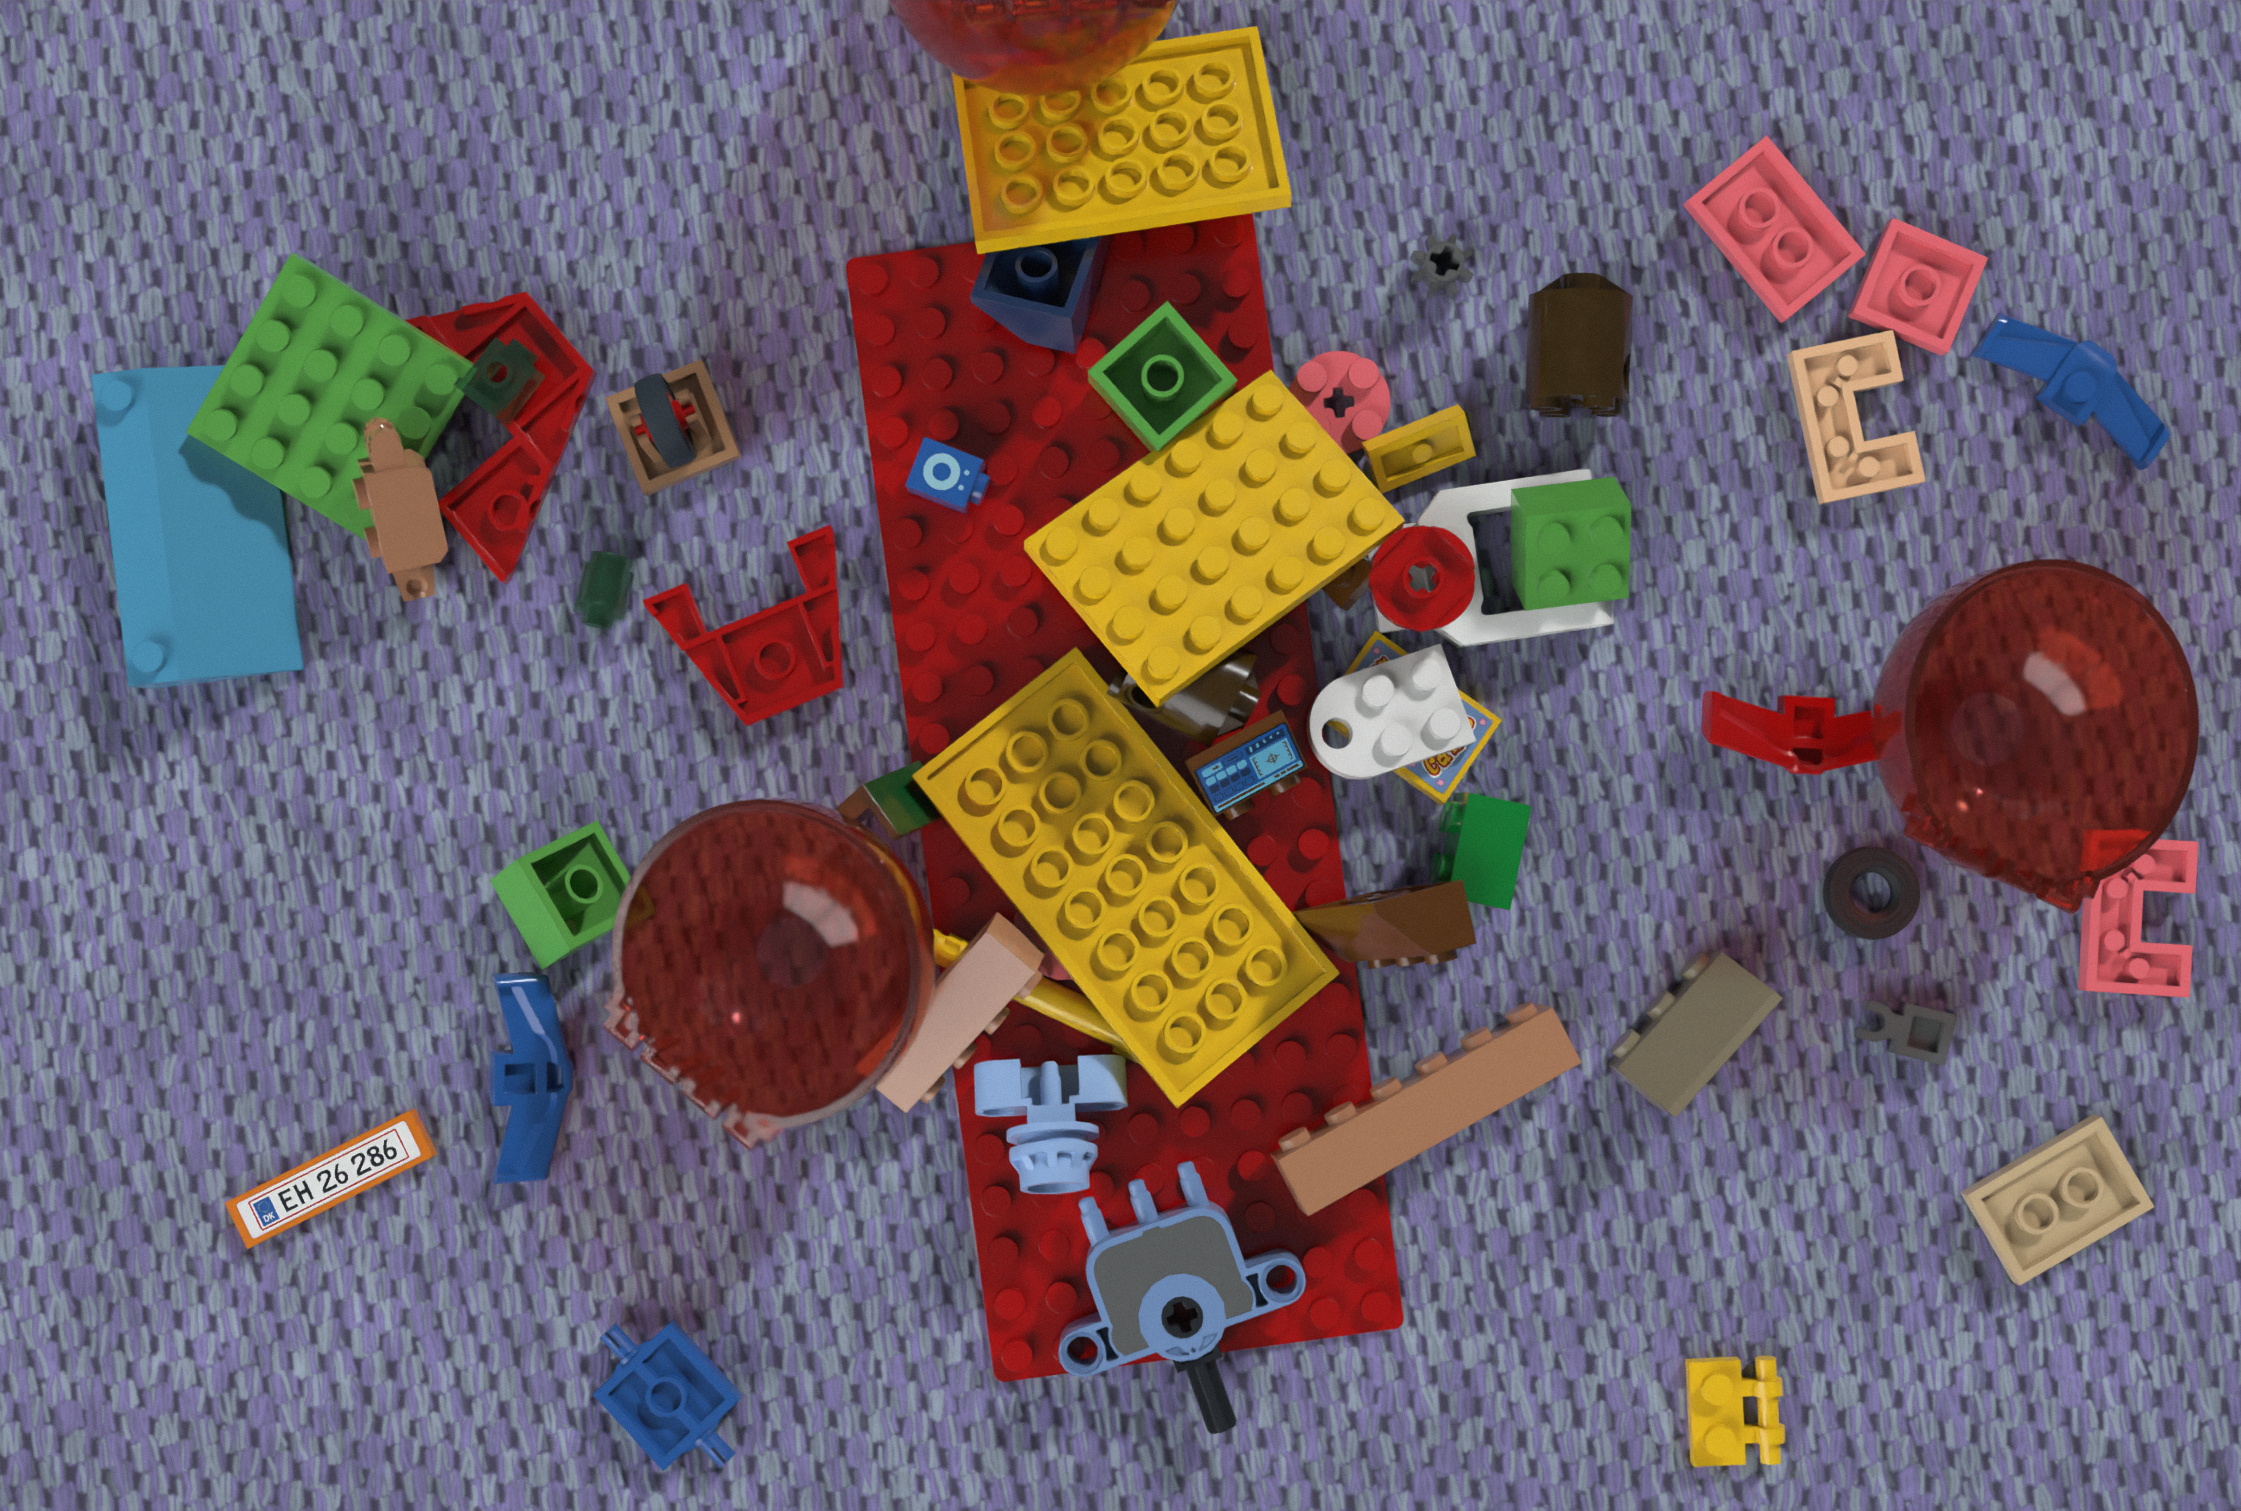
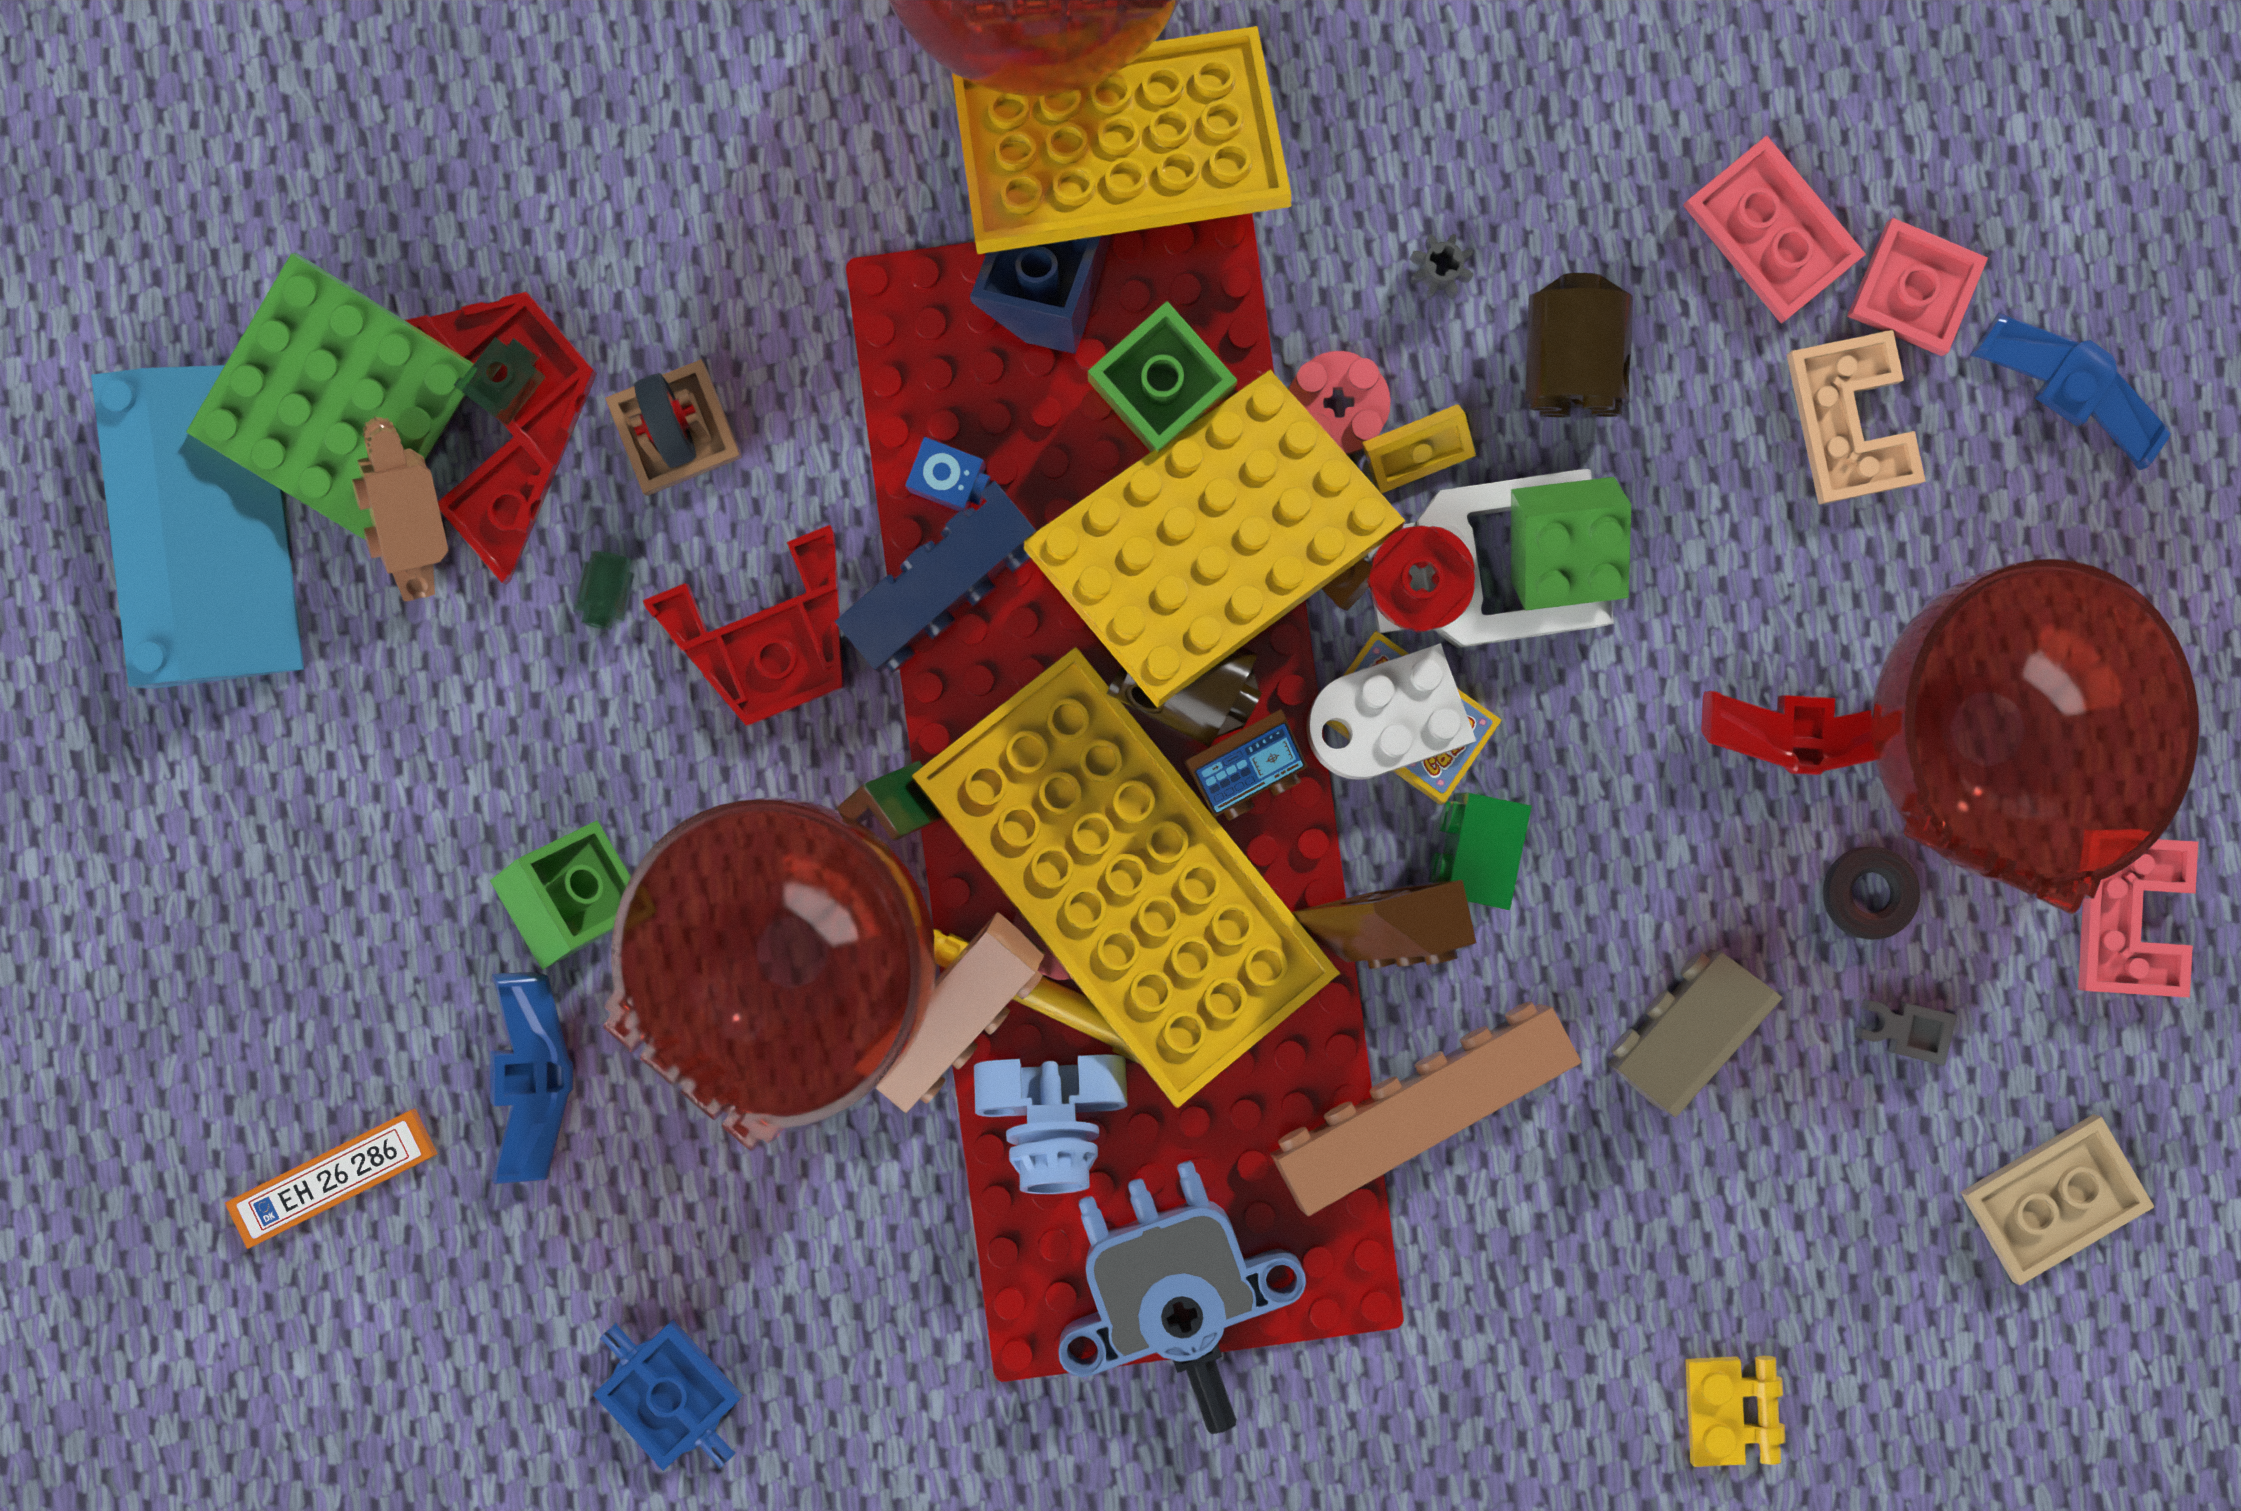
(938, 581): none -> dark blue wedge

